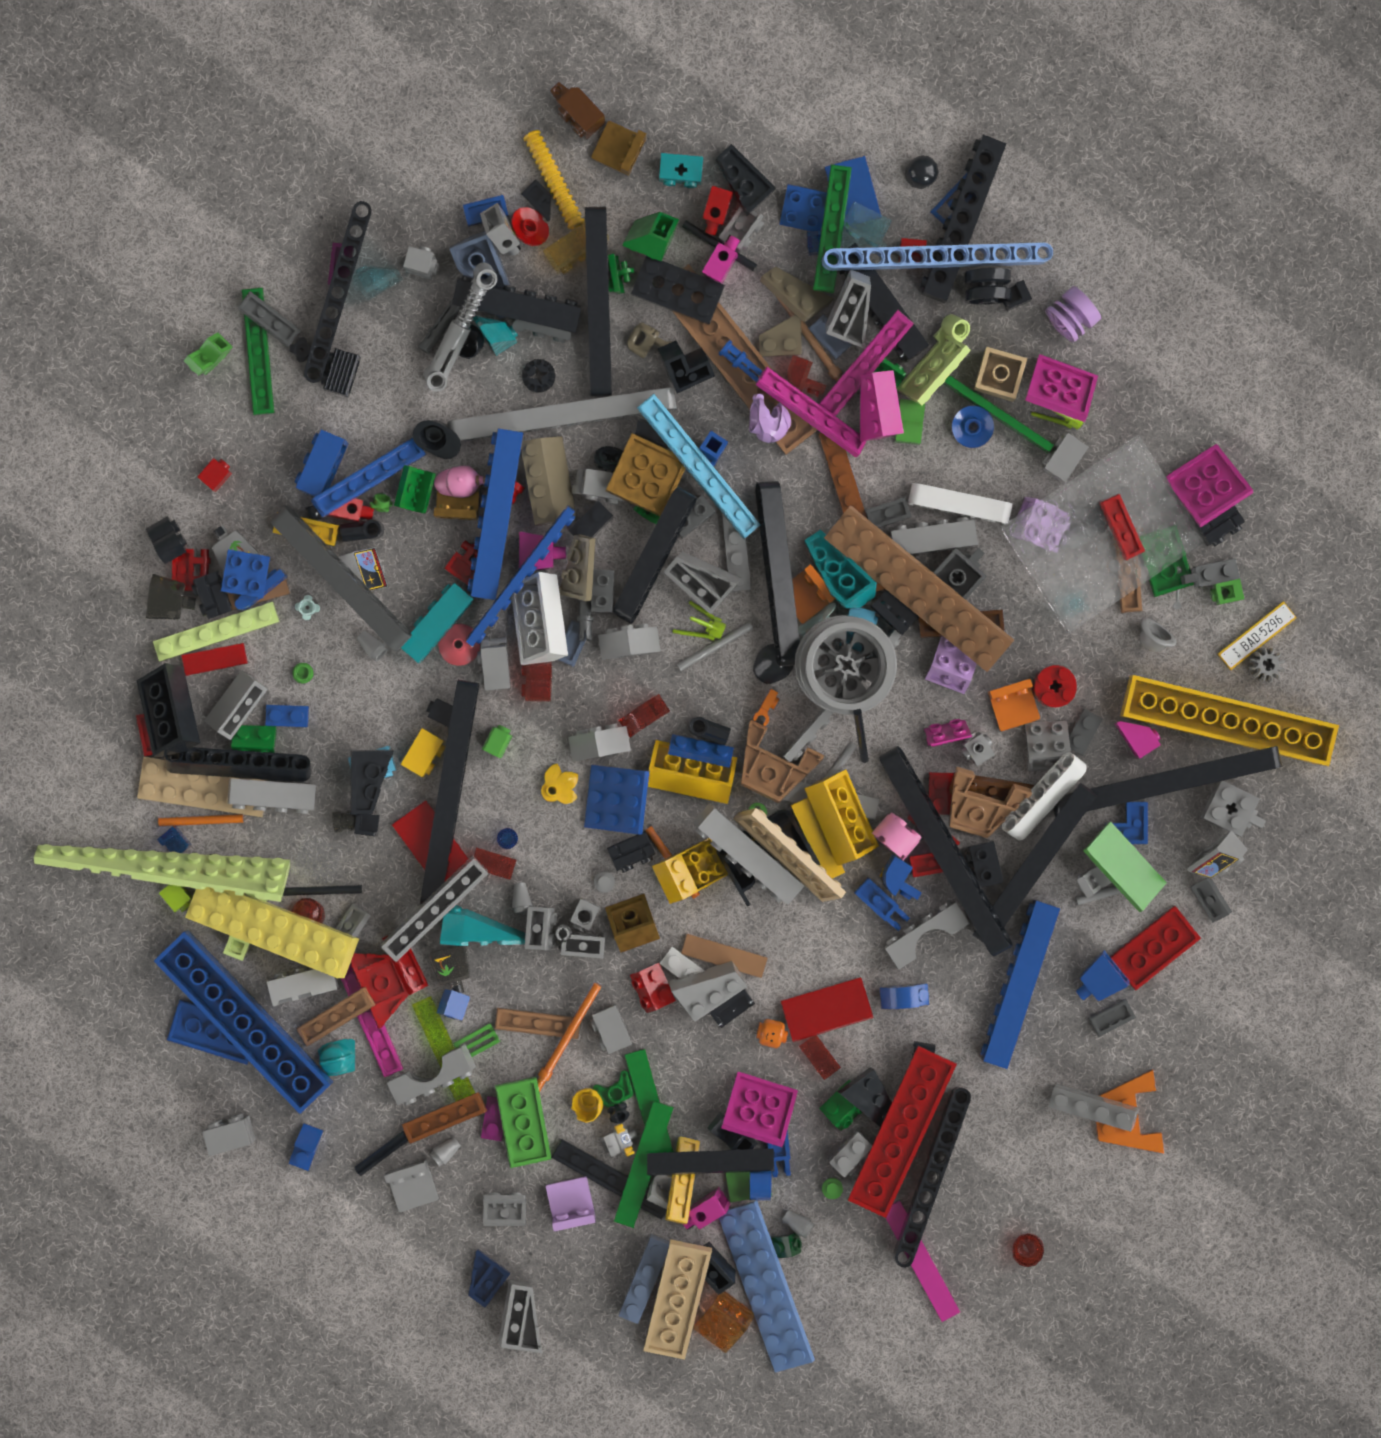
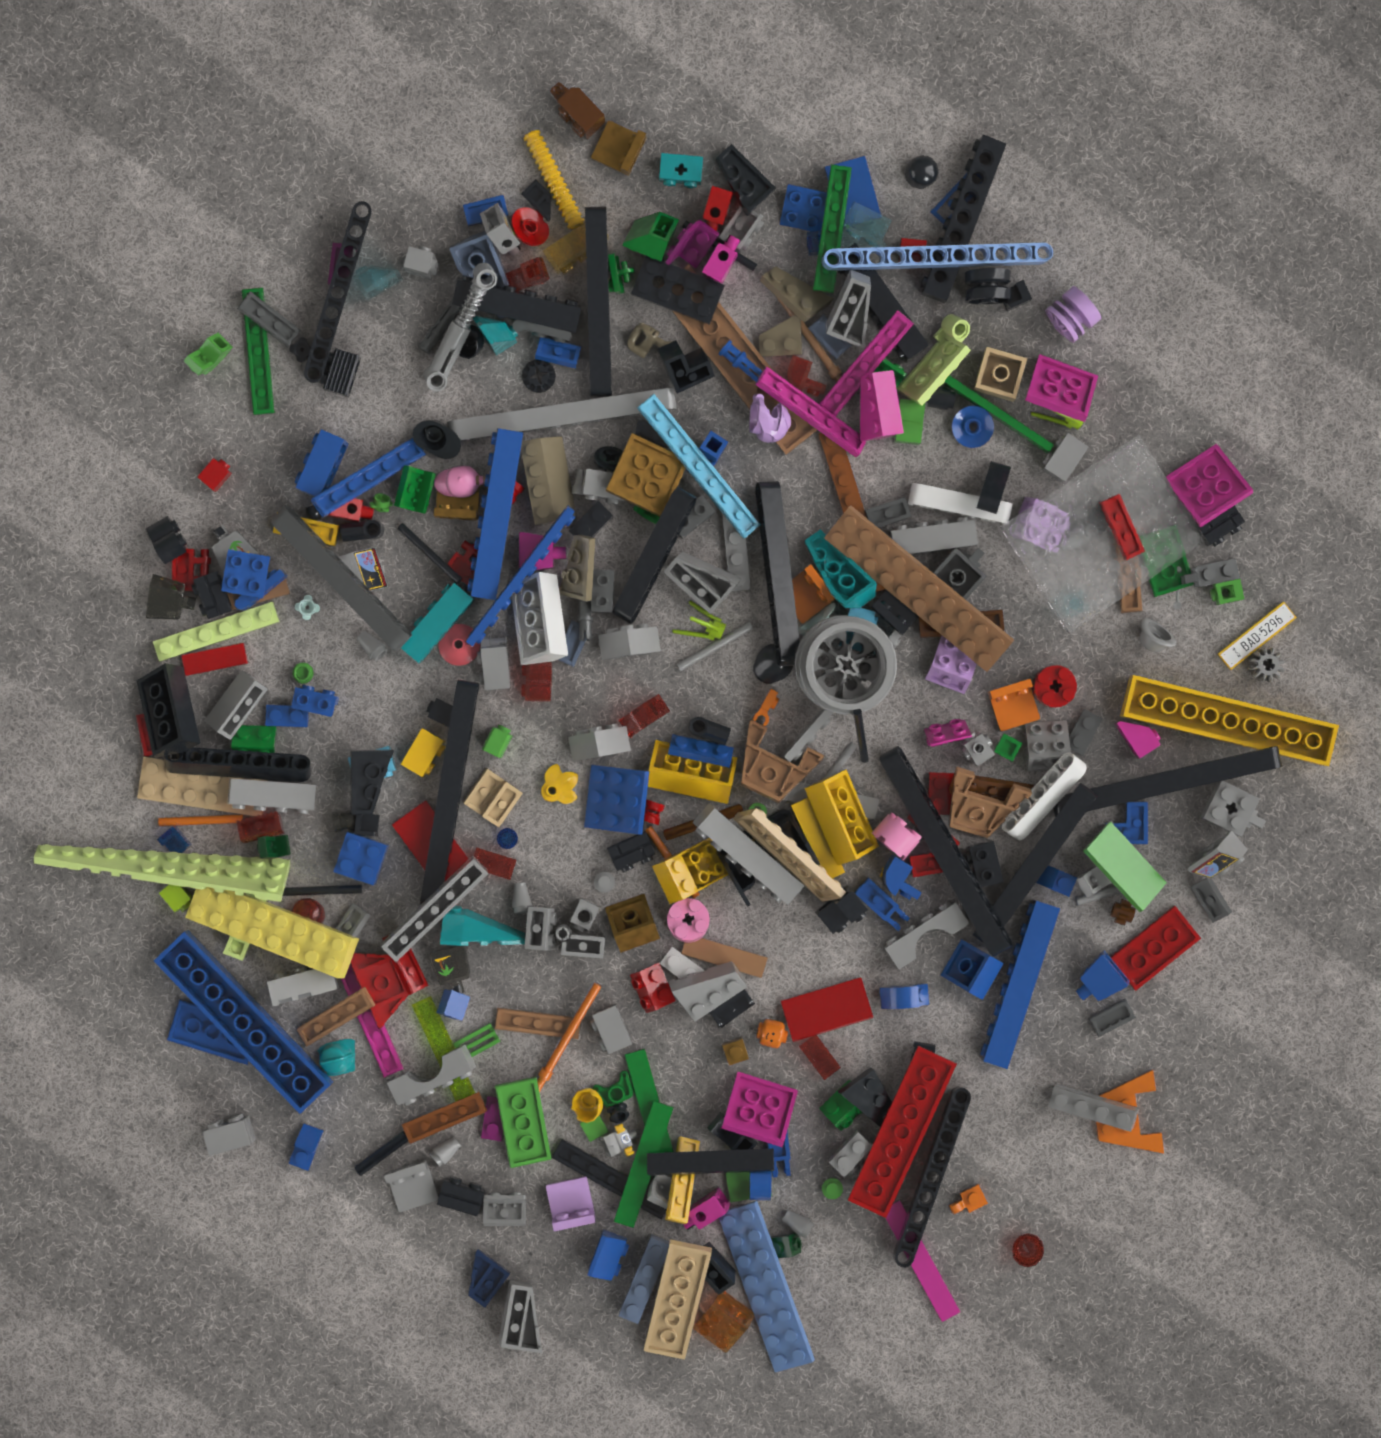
(260, 826): none -> clear red brick
(273, 846): none -> dark green bracket
(314, 702): none -> blue bracket
(361, 858): none -> blue brick
(430, 553): none -> black bar
(461, 1196): none -> black brick
(492, 797): none -> tan slope
(529, 274): none -> clear red brick
(558, 352): none -> blue plate
(594, 1129): none -> bright green tile
(607, 1256): none -> blue slope
(650, 816): none -> red wheel
(689, 826): none -> reddish brown axle
(693, 243): none -> magenta bracket
(693, 909): none -> bright pink brick
(735, 1051): none -> pearl gold brick
(840, 911): none -> black brick
(942, 399): none -> black brick
(971, 969): none -> blue slope
(971, 1199): none -> orange plate
(993, 487): none -> black beam
(1007, 747): none -> green tile
(1057, 880): none -> blue slope
(1122, 912): none -> reddish brown gear

